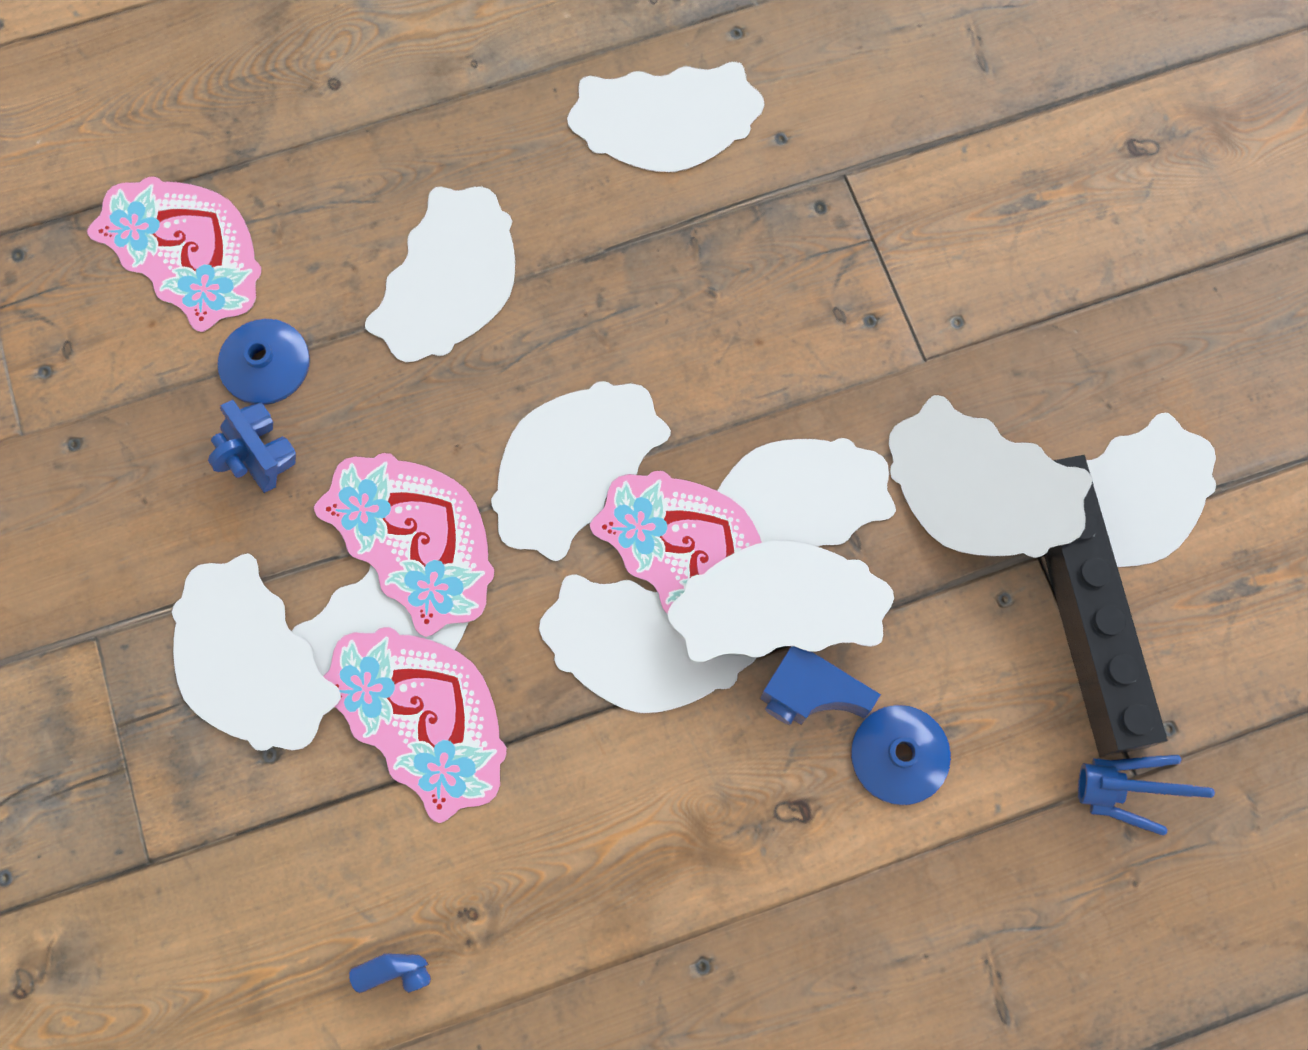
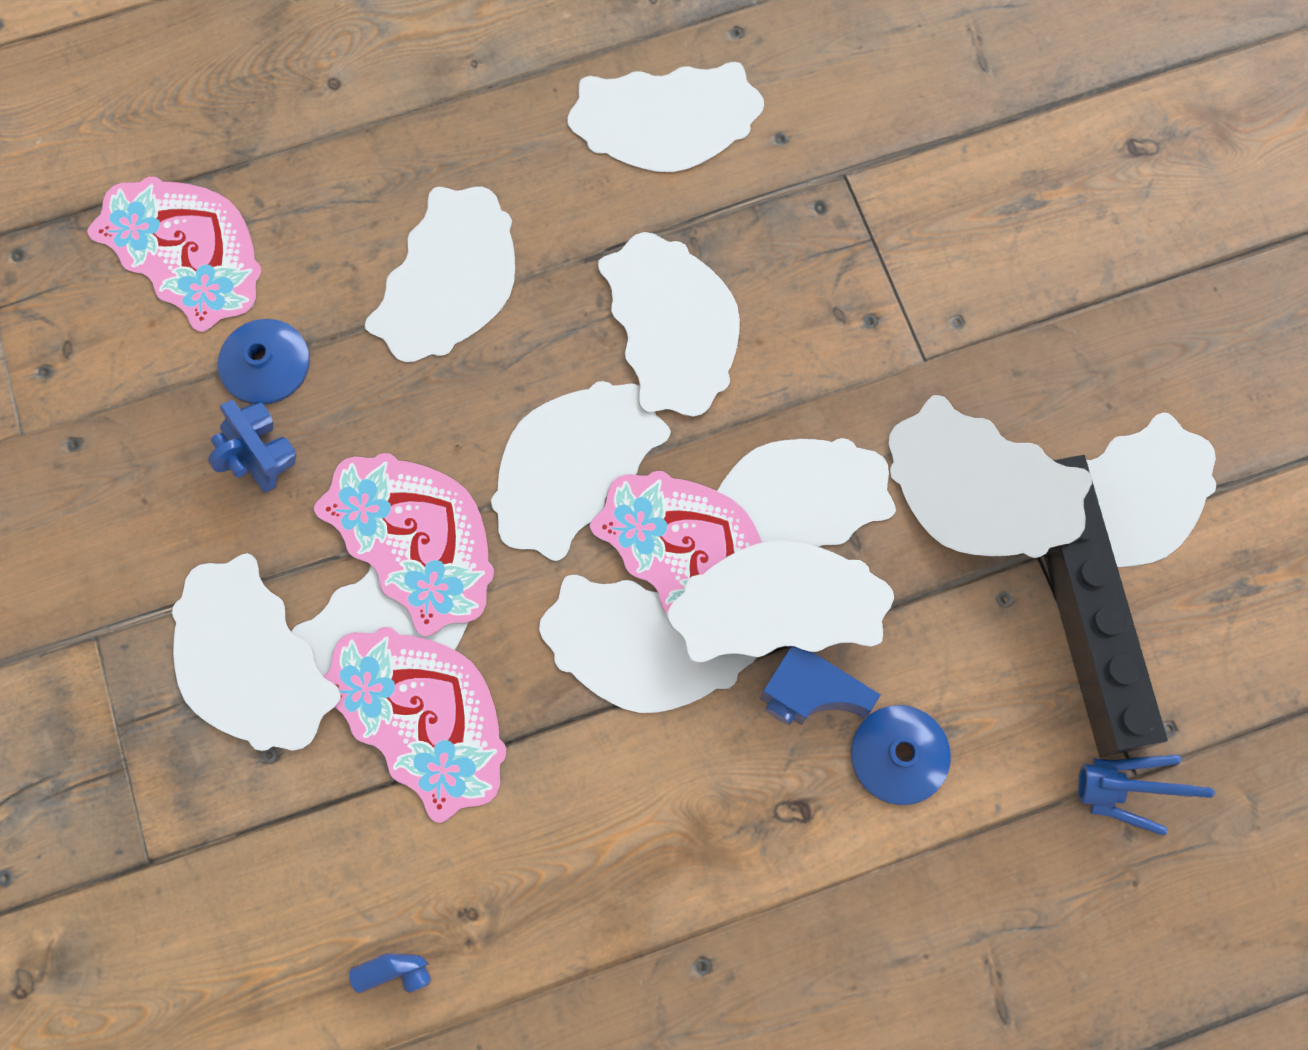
(676, 322): none -> white sticker

